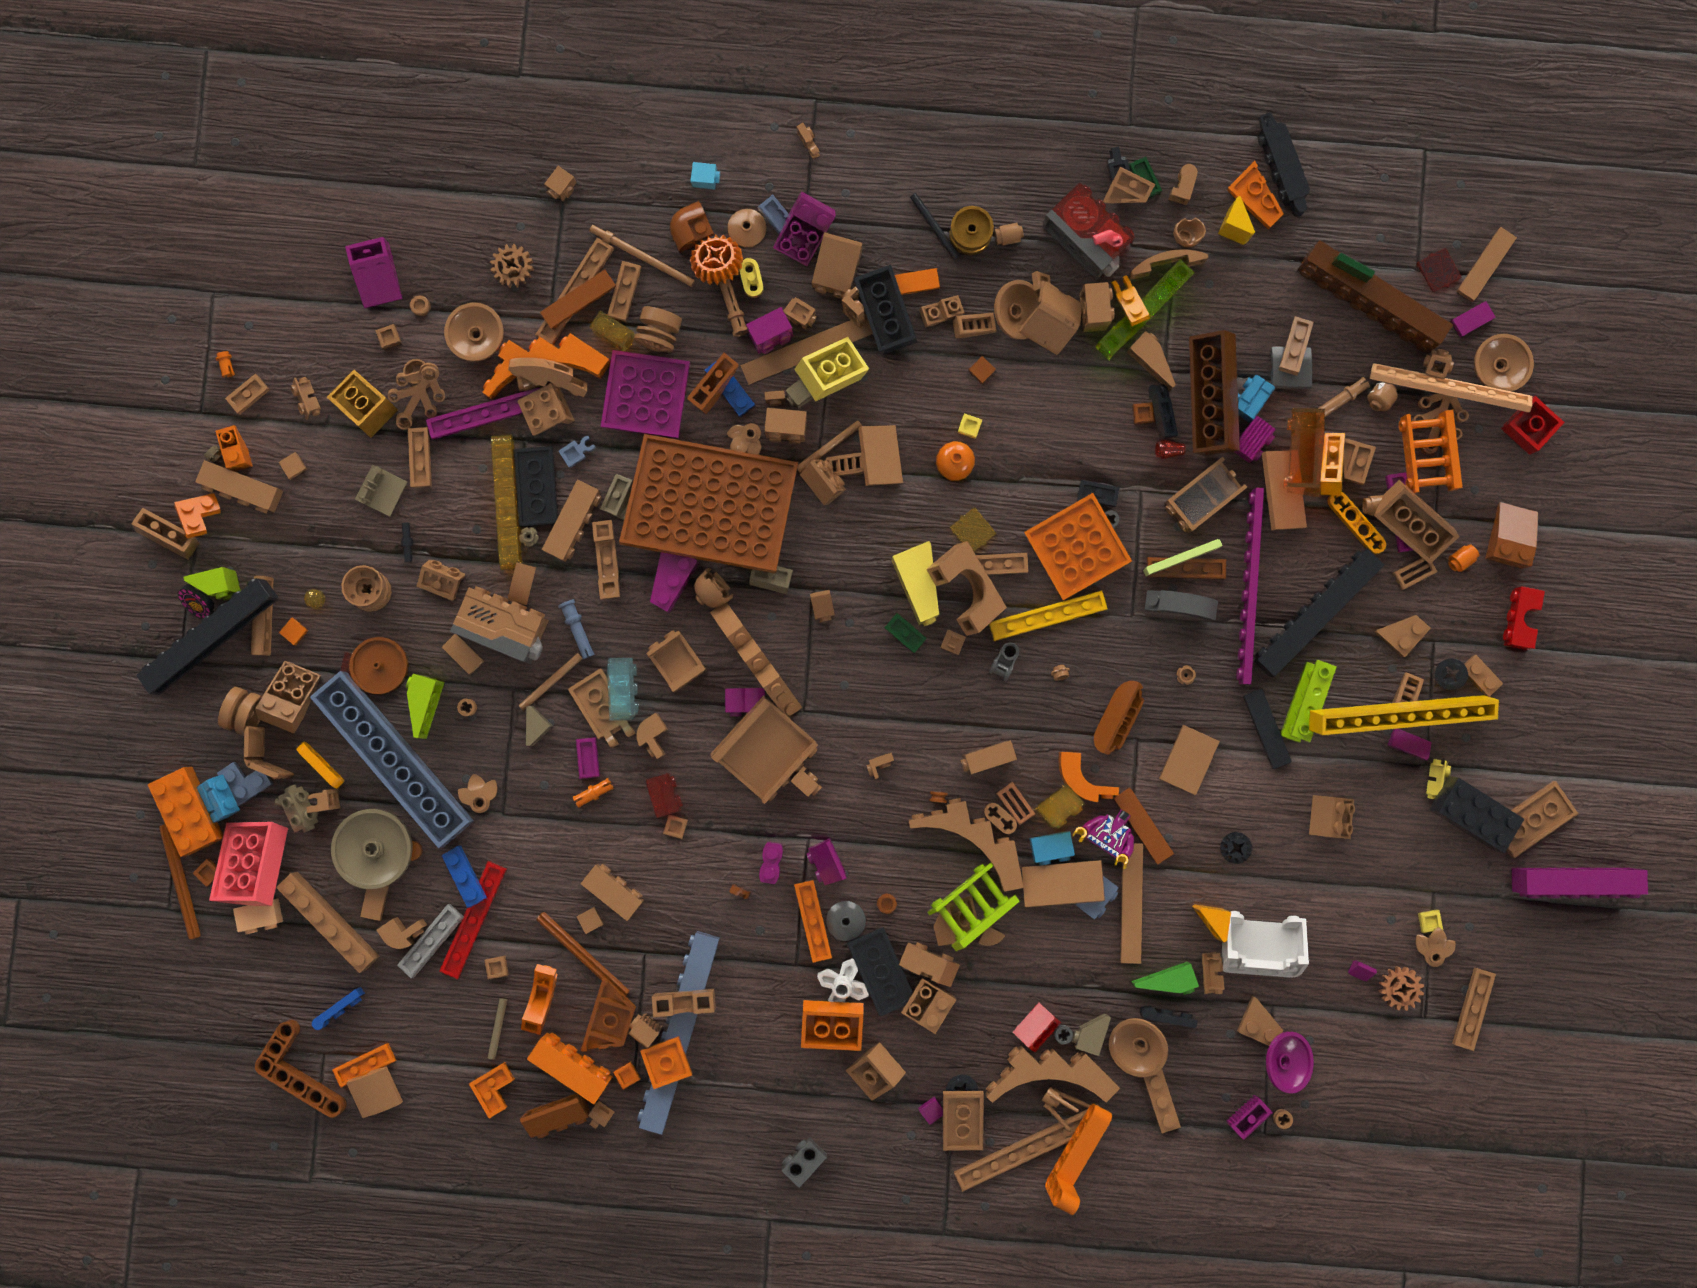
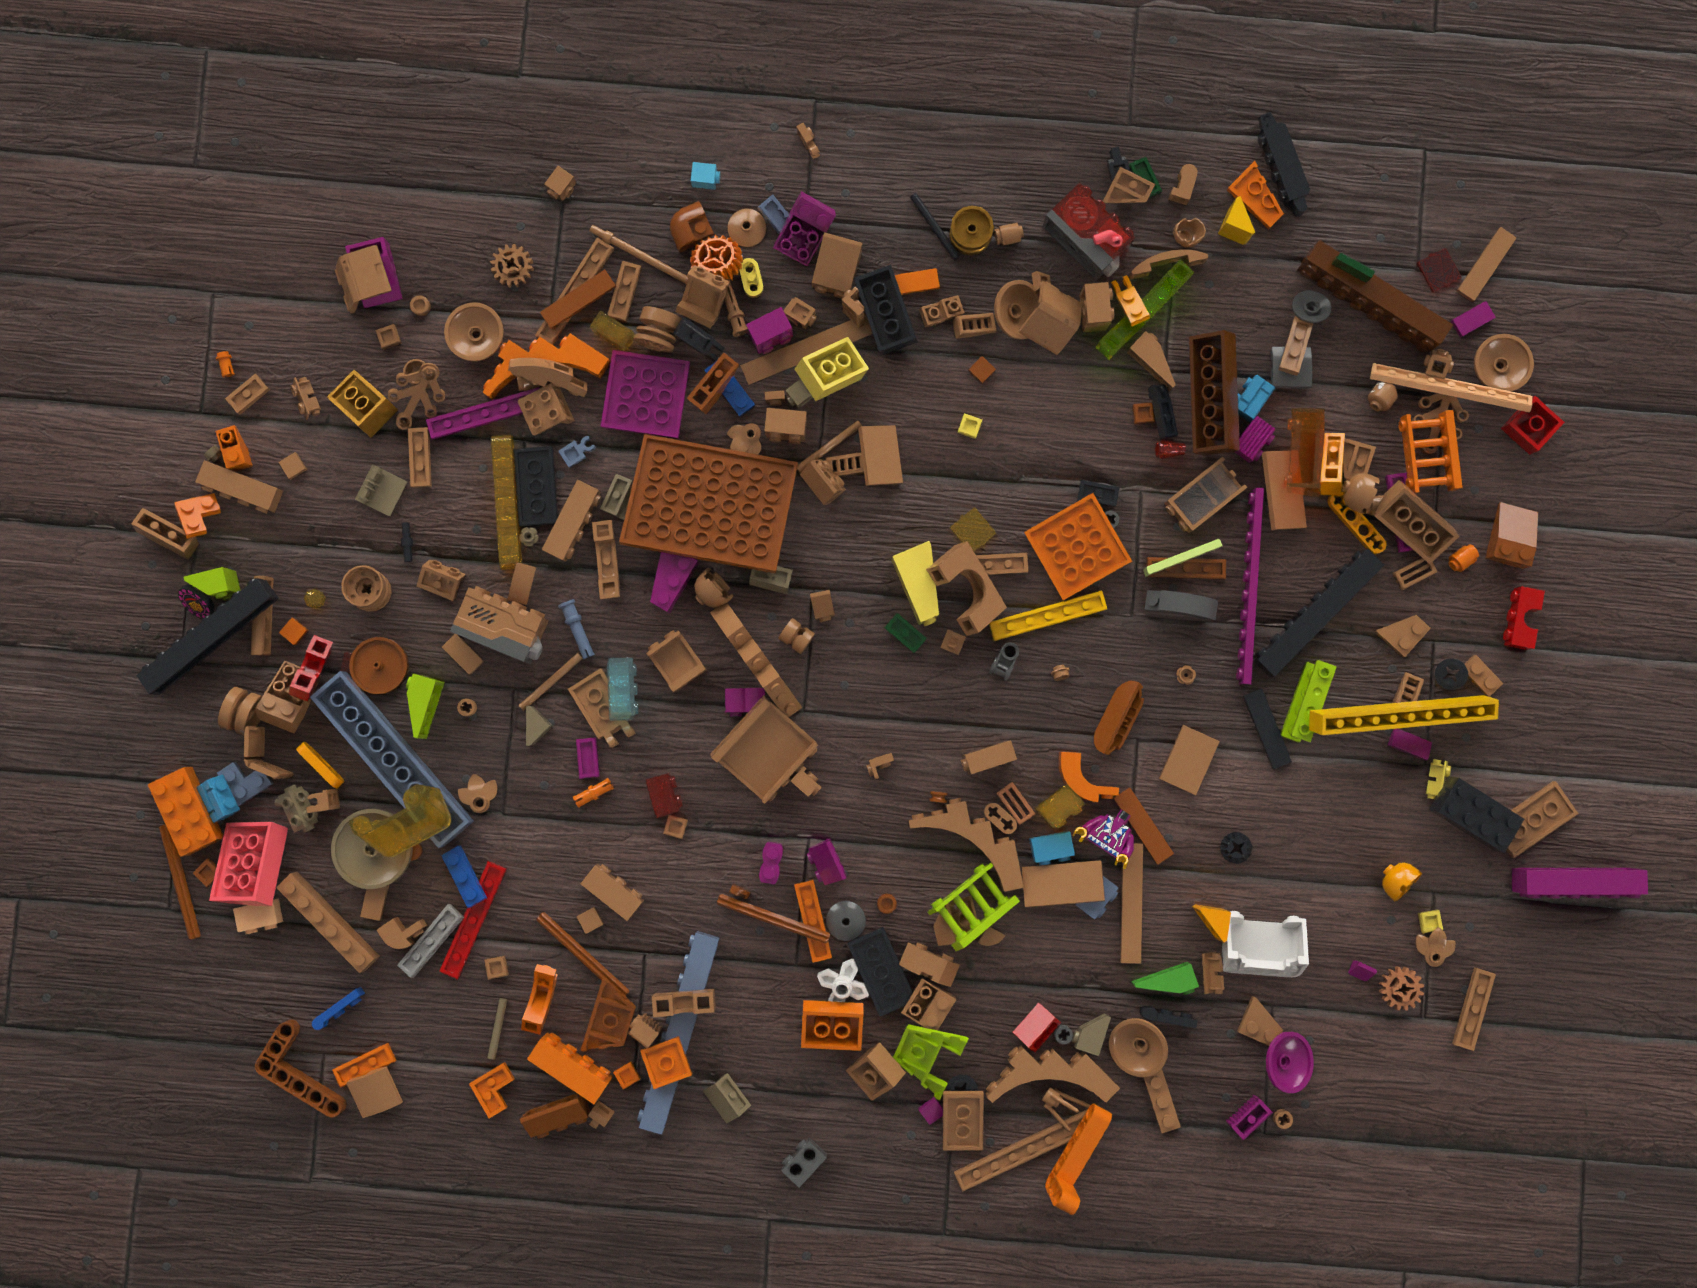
(311, 668): none -> red arch
(361, 276): none -> medium nougat piece
(421, 819): none -> clear yellow windscreen
(648, 731): medium nougat brick -> none
(697, 338): none -> black hinge
(703, 296): none -> medium nougat panel
(727, 1098): none -> dark tan panel
(773, 918): none -> dark orange axle
(796, 636): none -> medium nougat wheel
(919, 1051): none -> lime wing
(955, 461): orange cylinder -> none
(1311, 306): none -> dark grey dish
(1331, 817): medium nougat slope -> none
(1348, 394): medium nougat pin -> none
(1360, 491): none -> medium nougat cylinder
(1399, 879): none -> light orange cylinder

